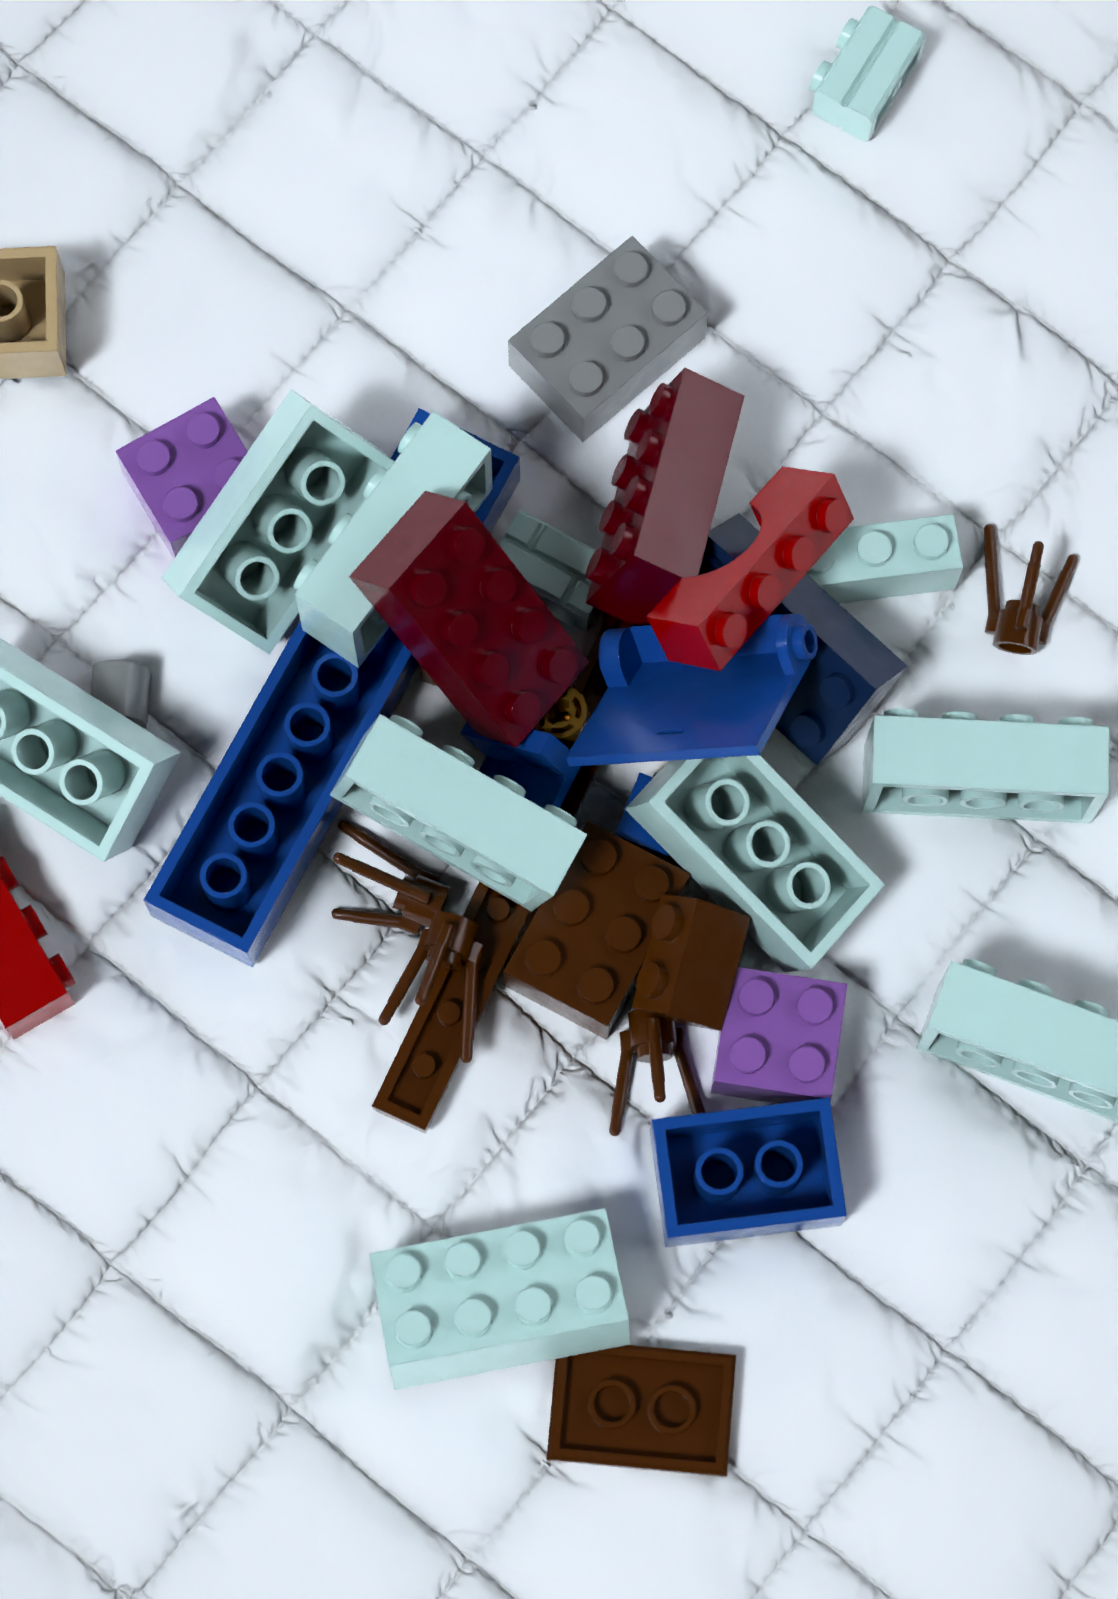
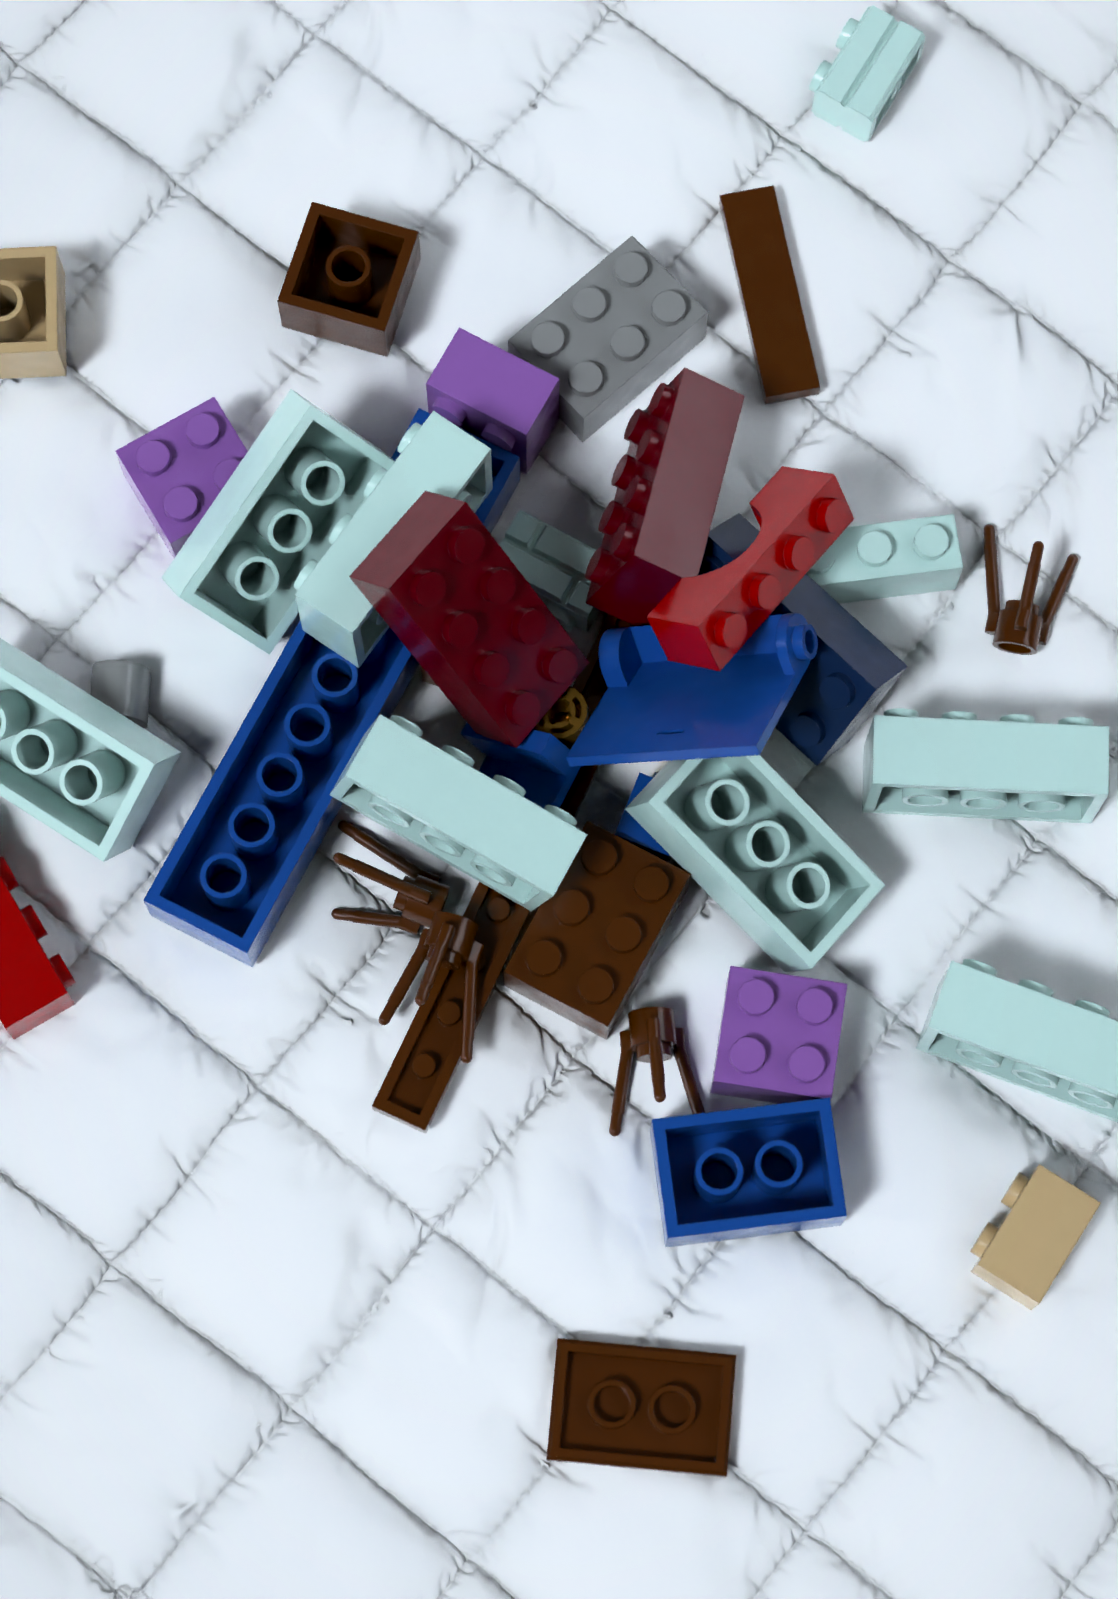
(349, 279): none -> reddish brown brick
(495, 396): none -> medium lavender brick
(500, 1298): light aqua brick -> none
(691, 962): reddish brown brick -> none
(769, 295): none -> reddish brown tile
(1034, 1236): none -> tan brick

